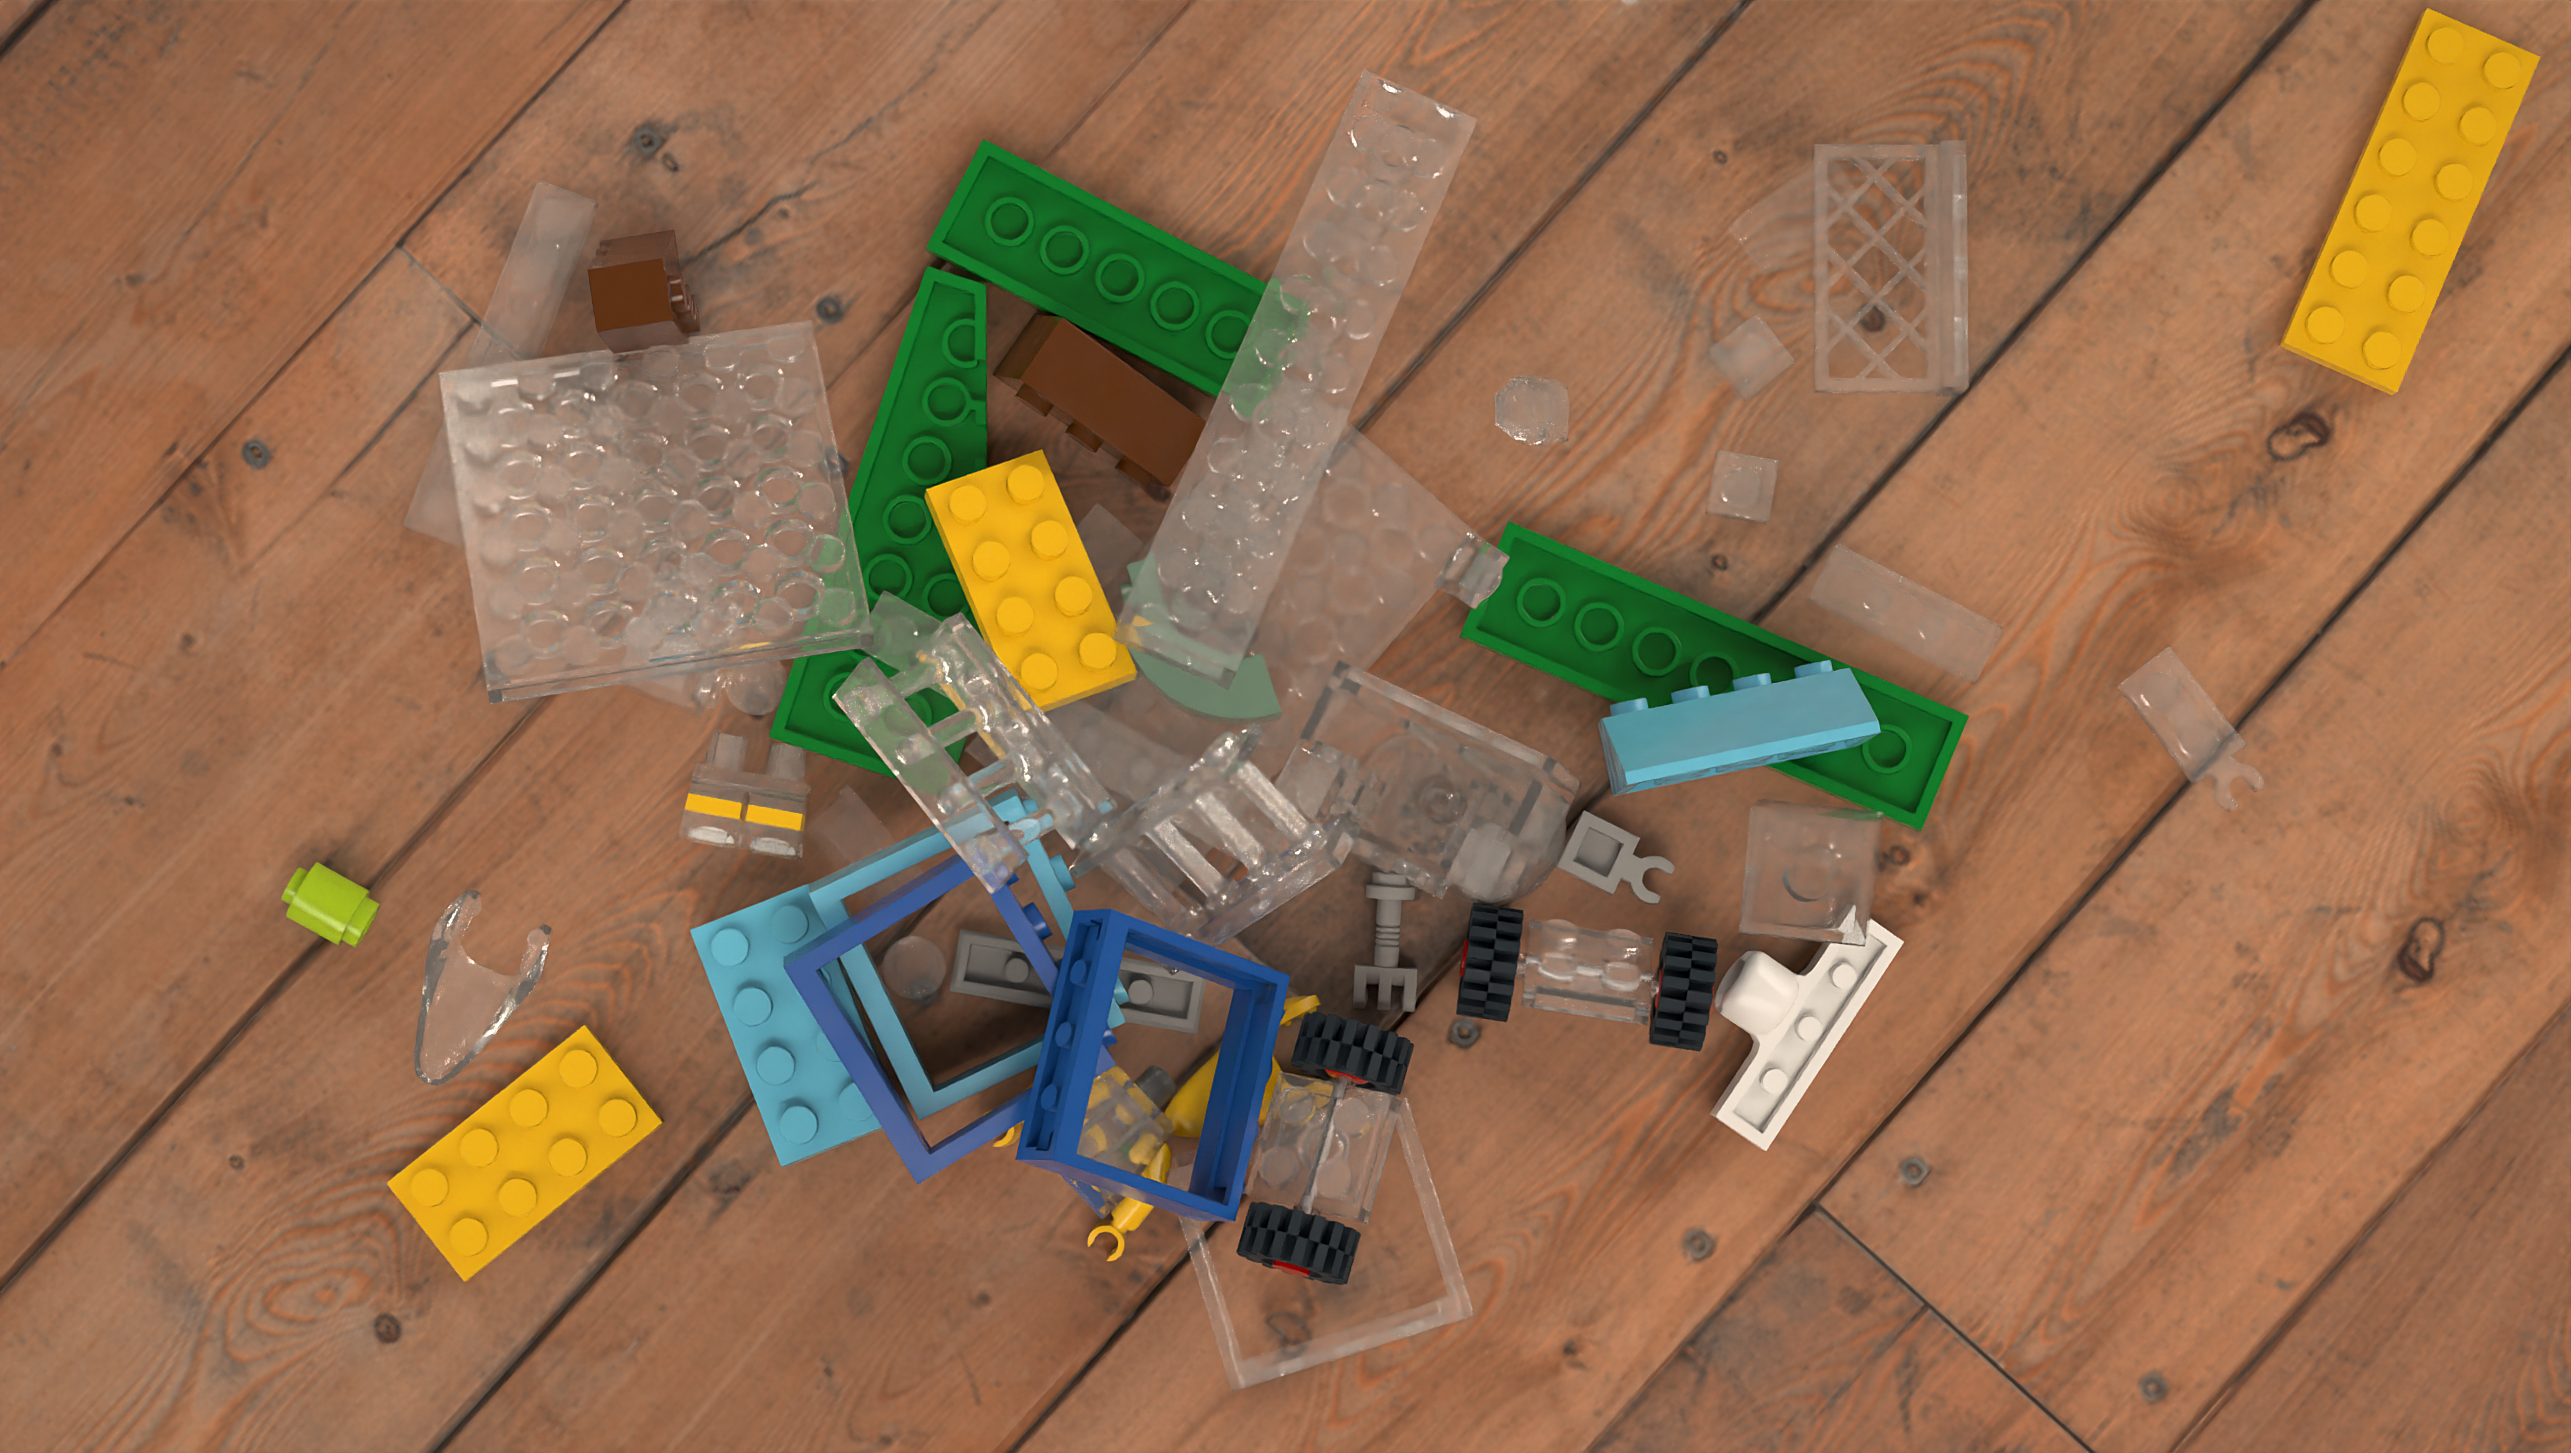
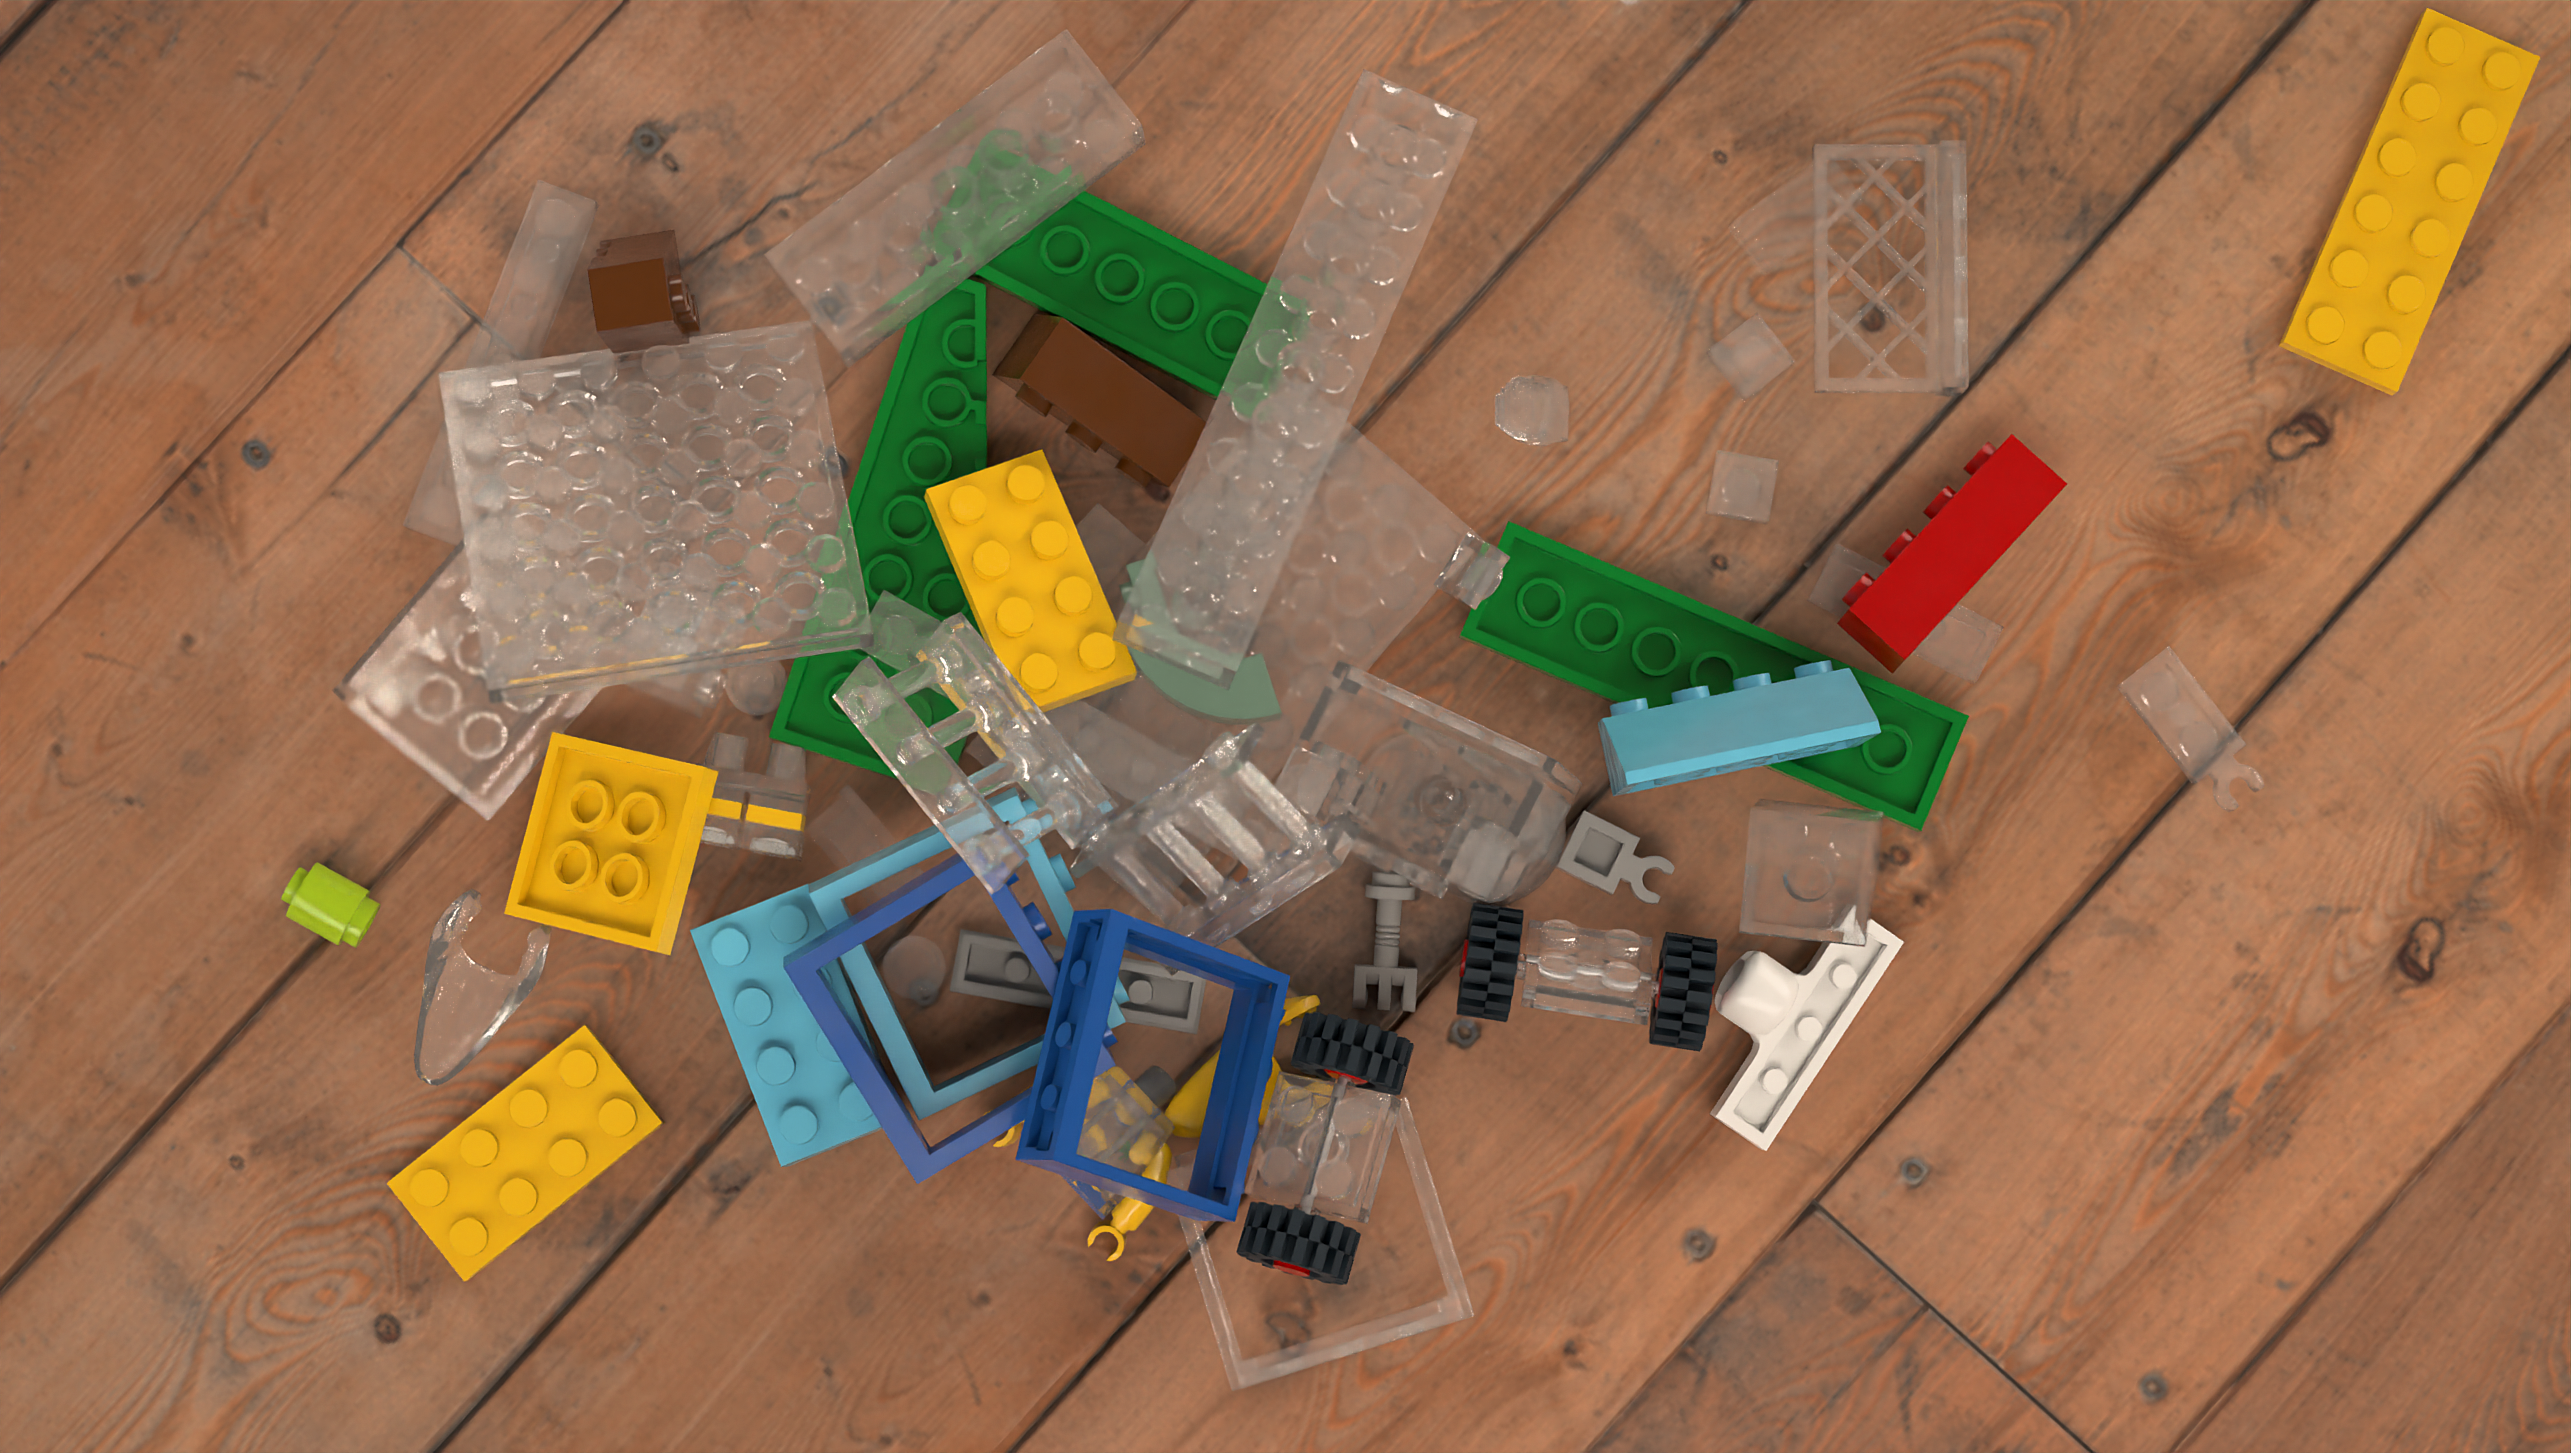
(431, 699): none -> clear slope
(611, 842): none -> yellow plate
(956, 198): none -> clear brick
(1950, 553): none -> red brick

